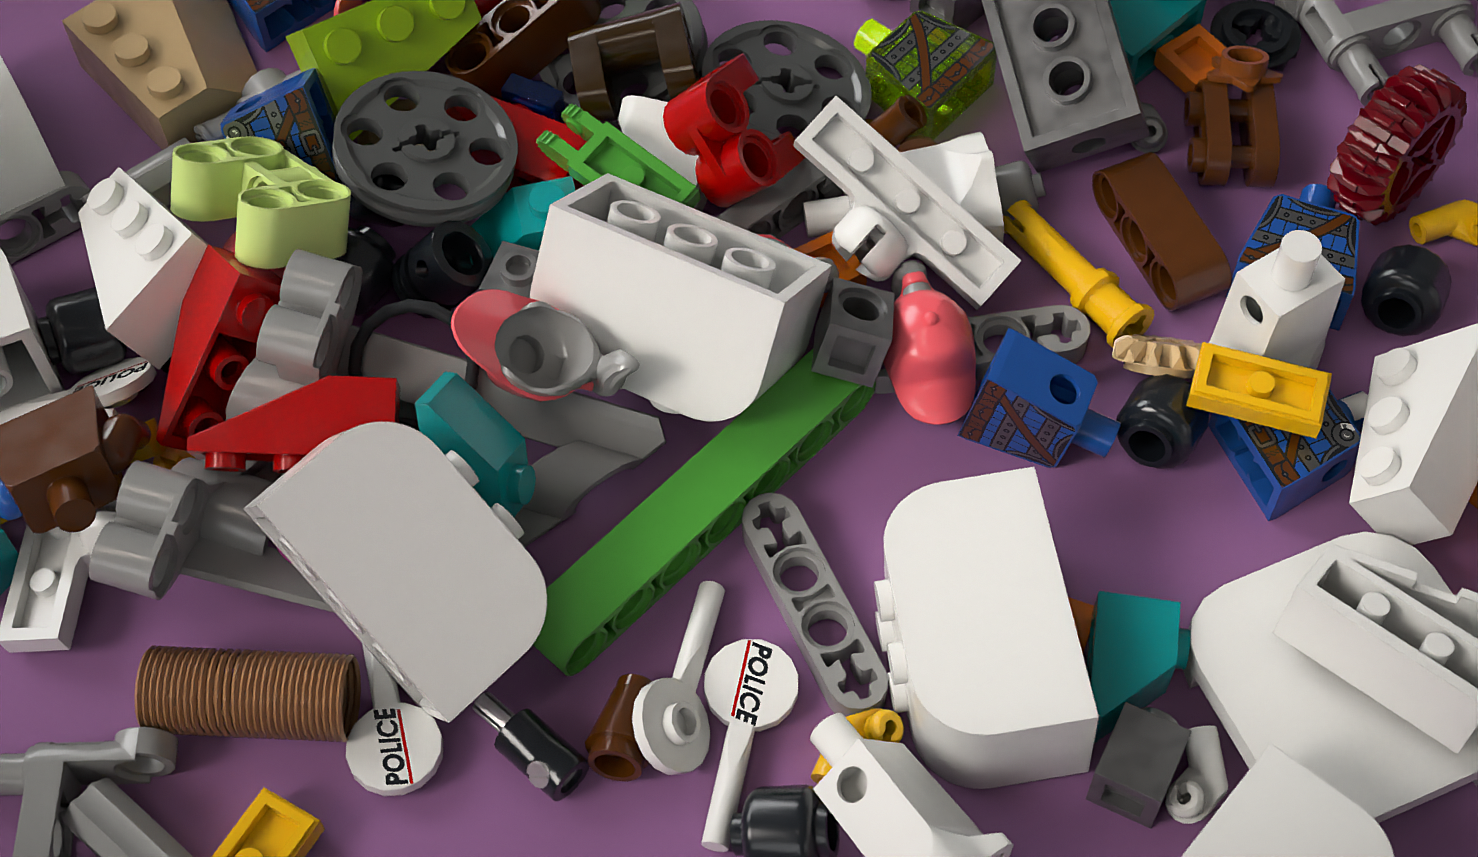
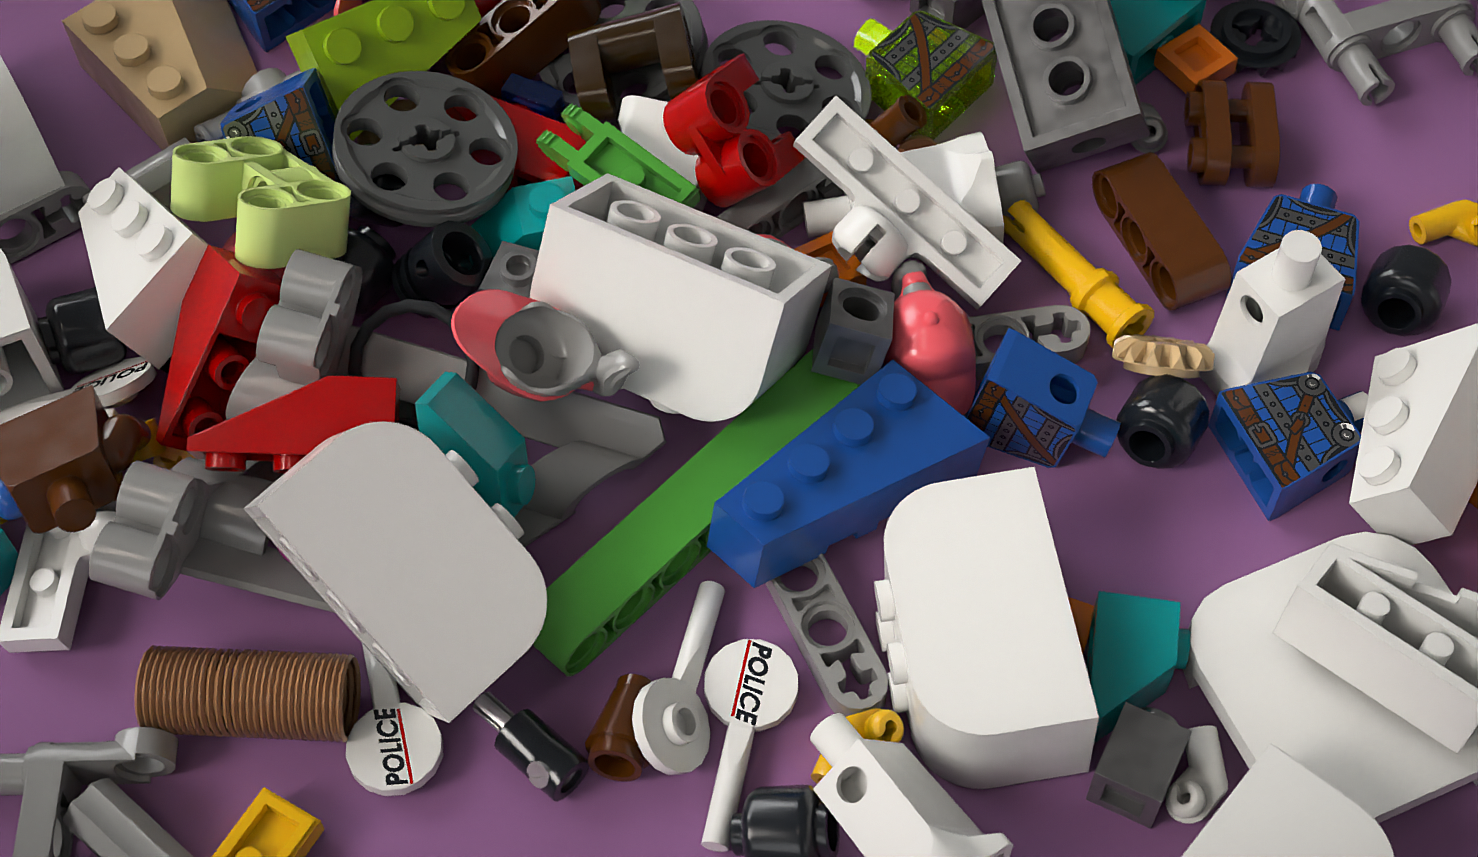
(843, 475): none -> blue wedge
(1243, 67): dark orange plate -> none
(1259, 390): yellow plate -> none
(1397, 144): dark red gear -> none

